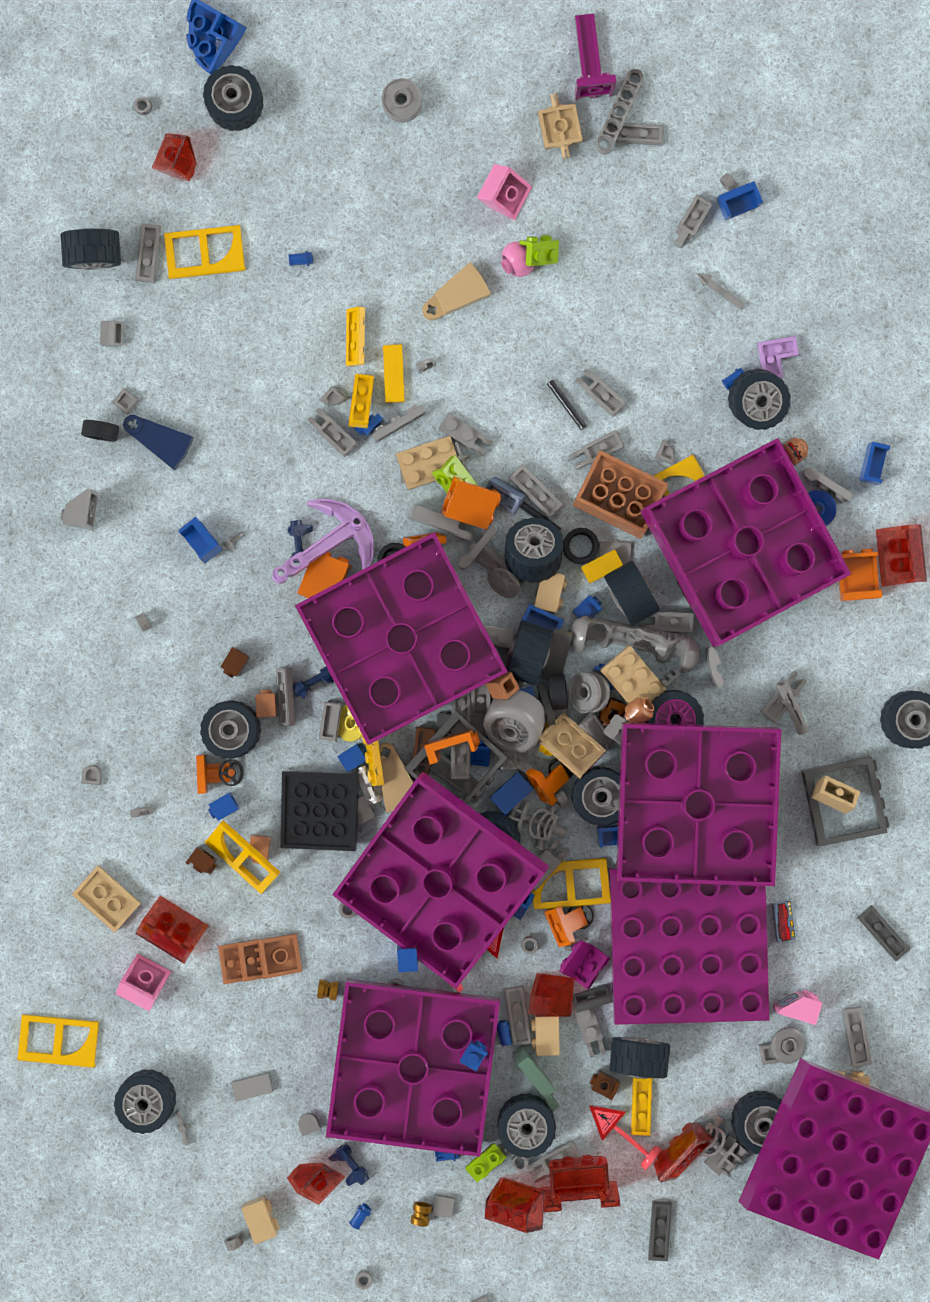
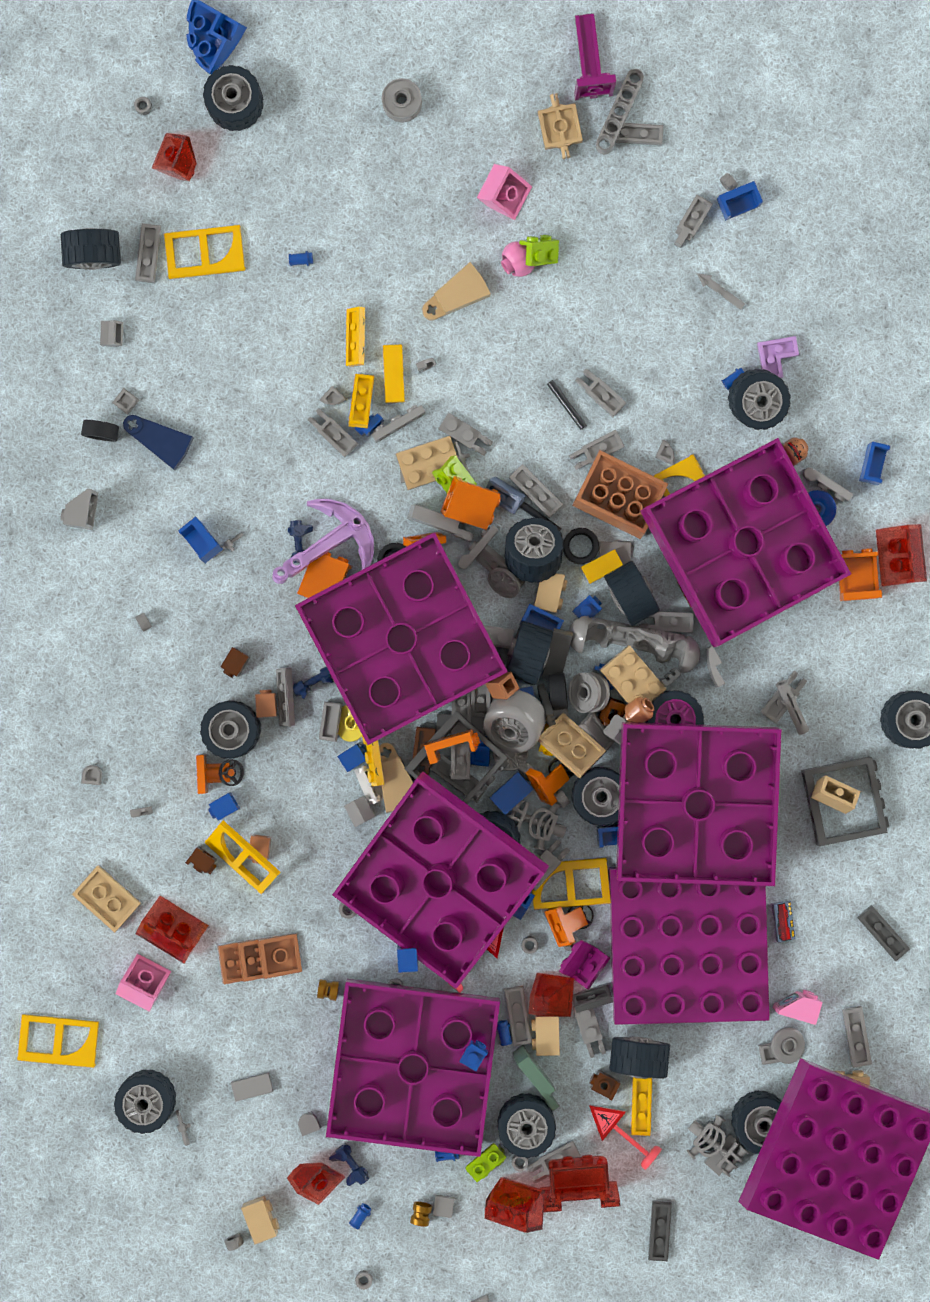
(319, 810): black plate -> none
(682, 1152): clear red slope -> none

